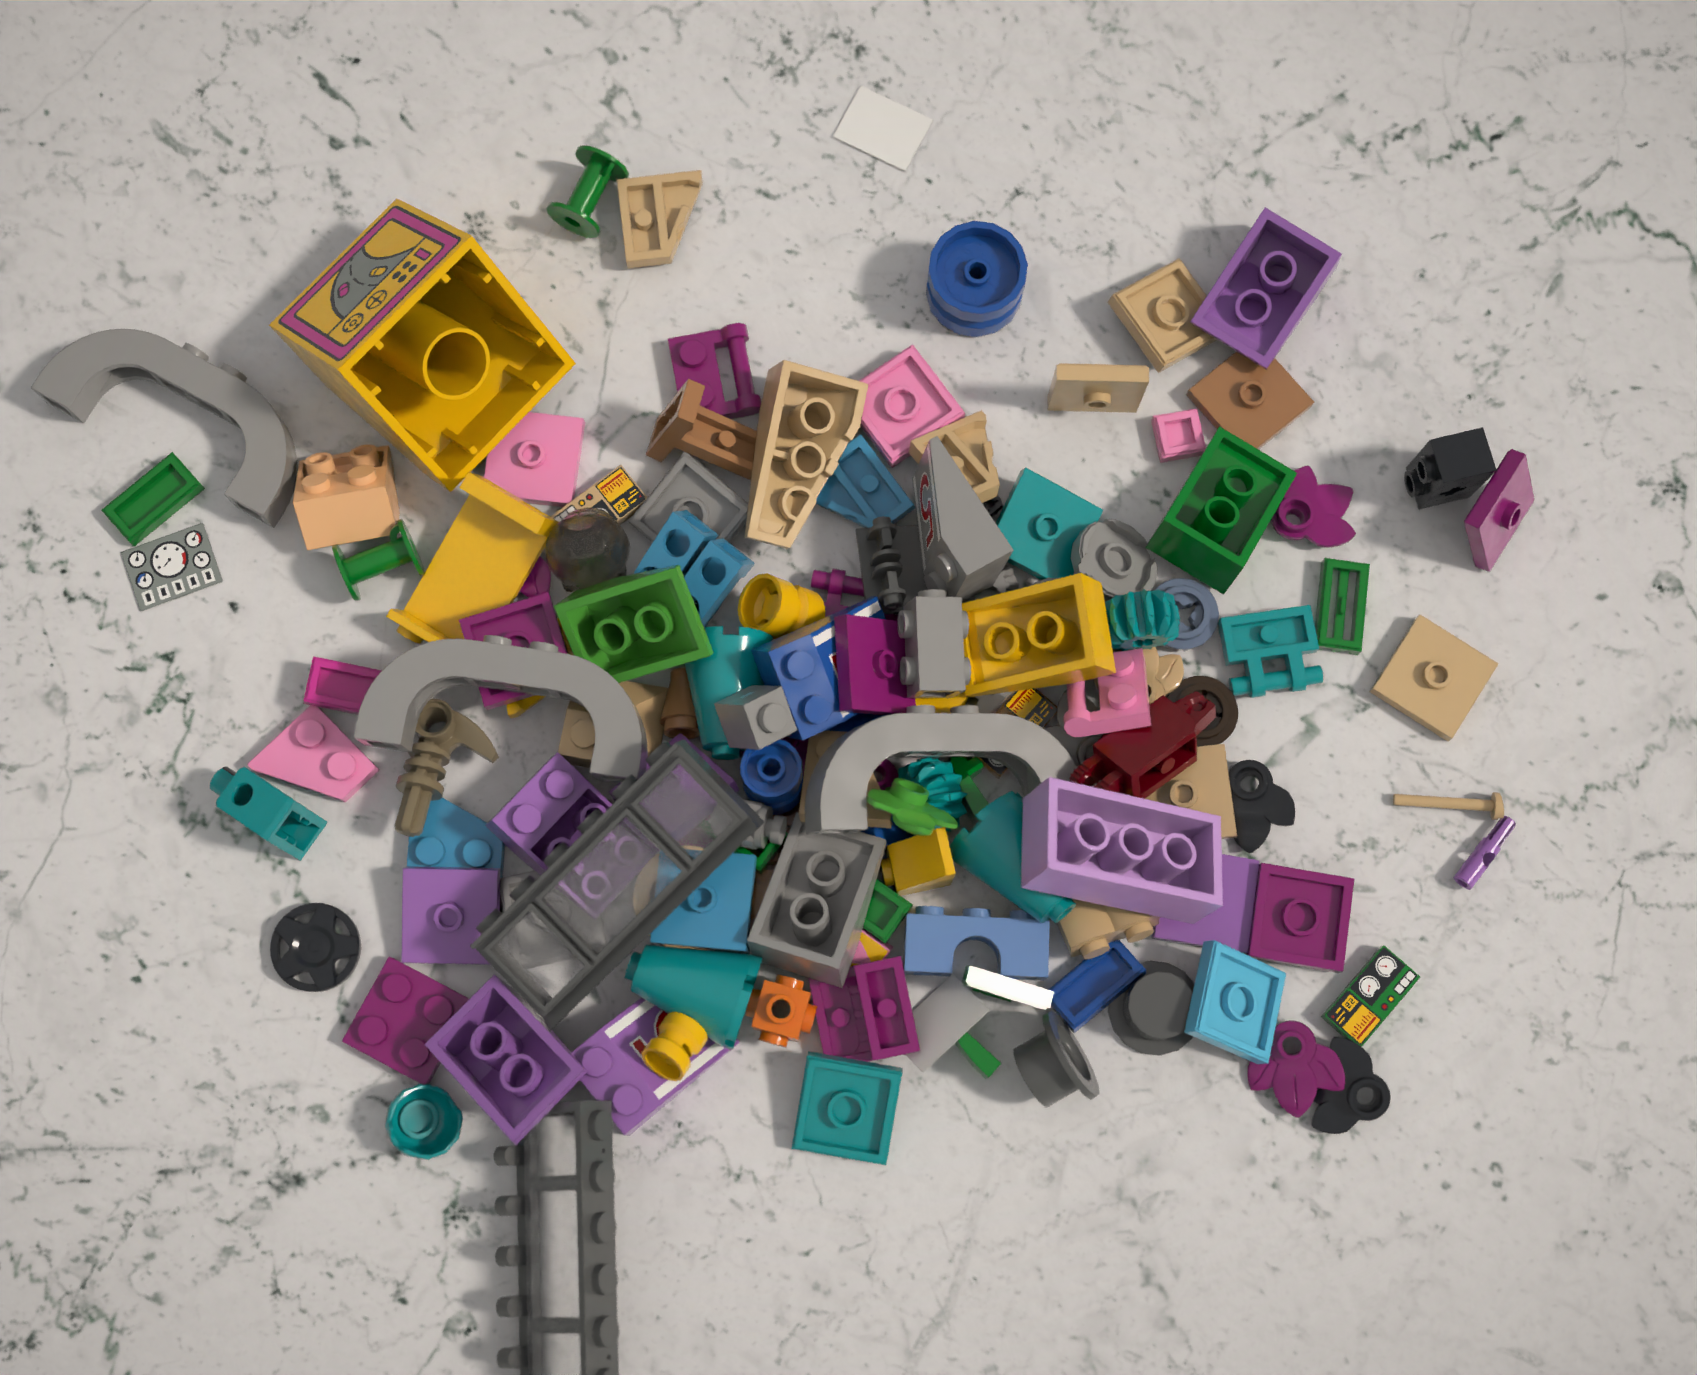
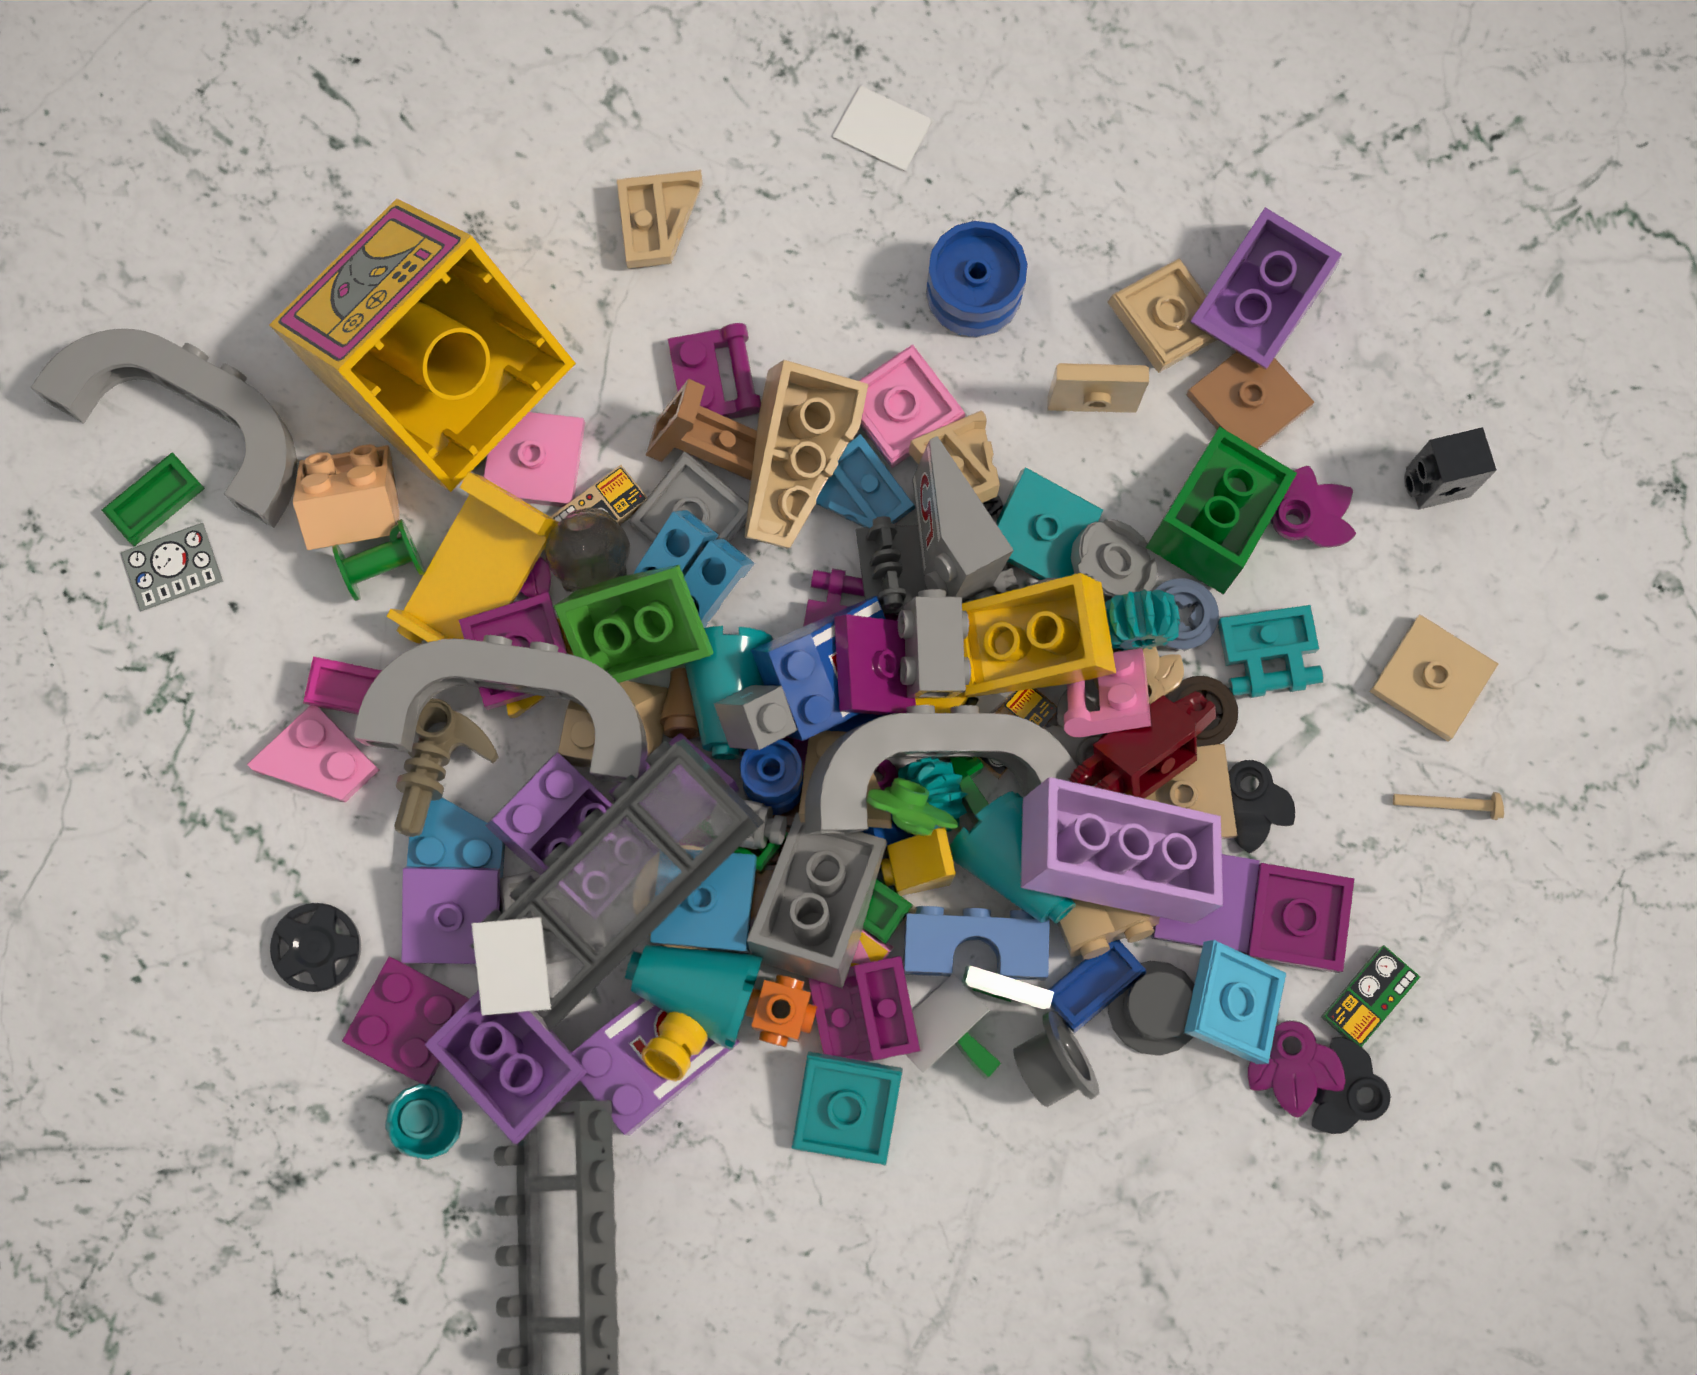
(266, 810): teal torso -> none
(511, 966): none -> white sticker
(598, 170): green piece -> none
(778, 605): yellow wheel -> none
(1178, 435): bright pink tile -> none
(1336, 643): green tile -> none
(1484, 853): medium lavender pin -> none
(1499, 510): magenta plate -> none

